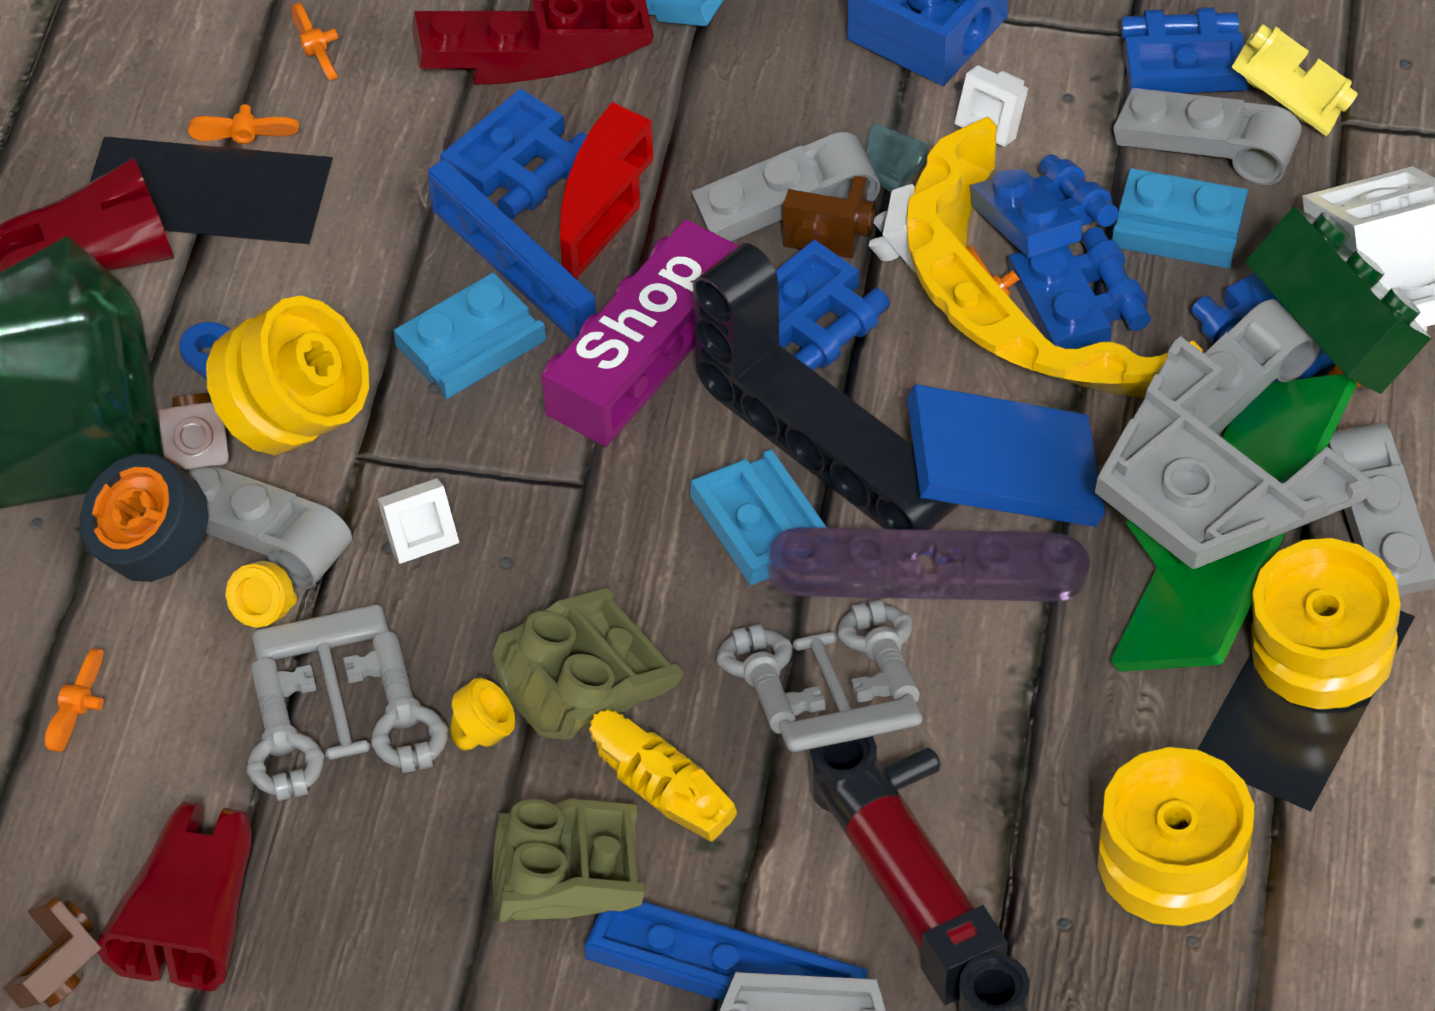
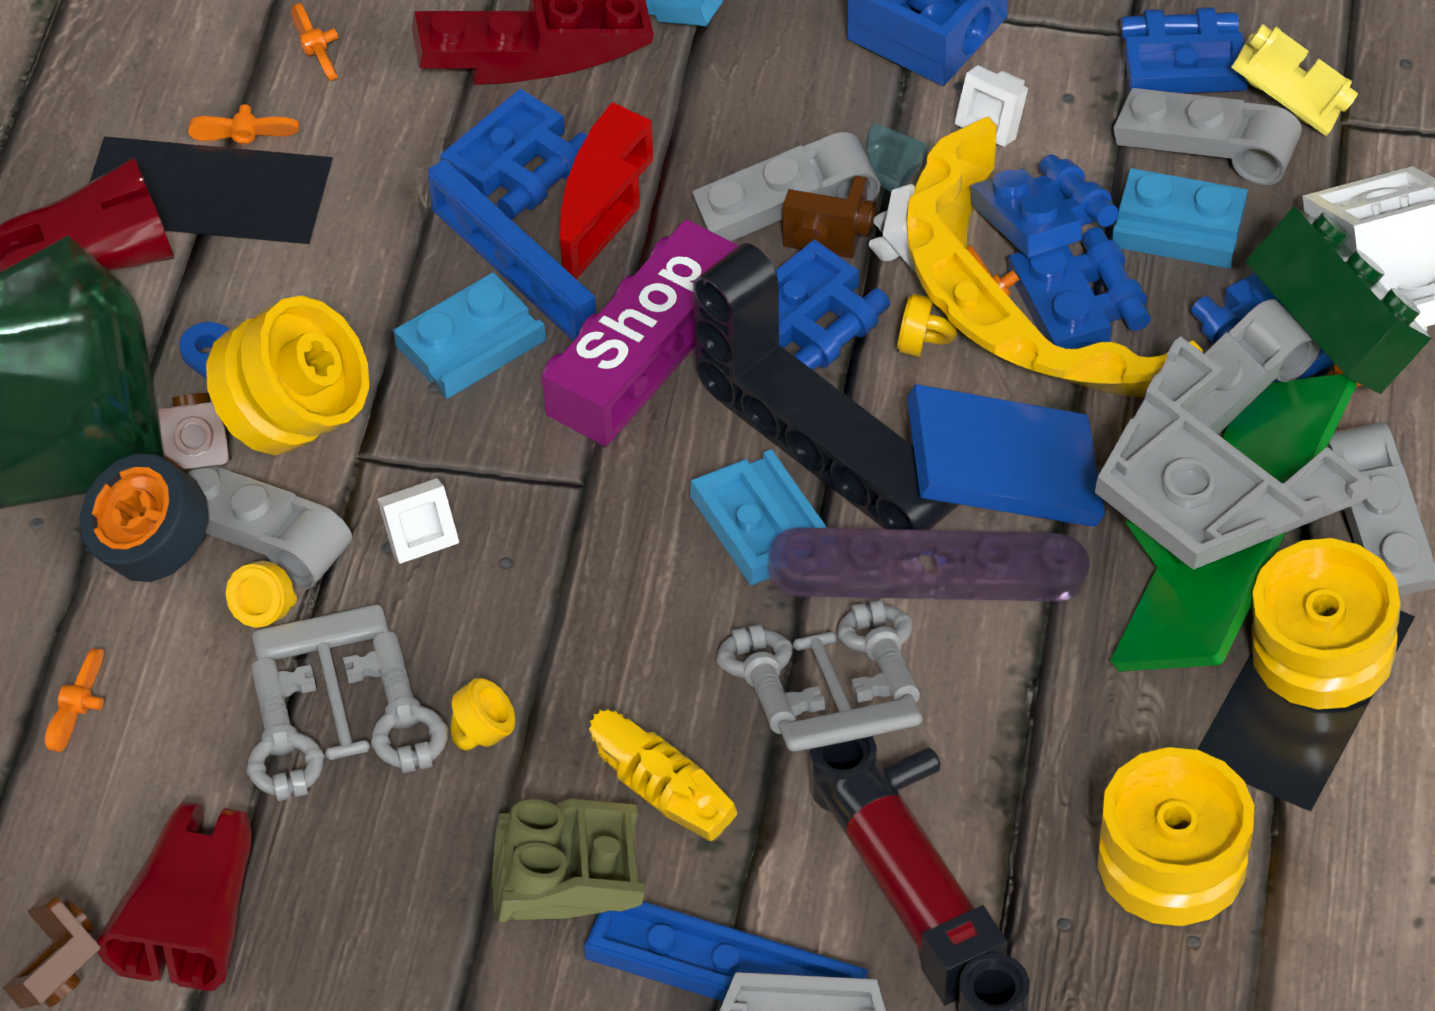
(579, 661): olive slope -> none
(922, 326): none -> yellow tile

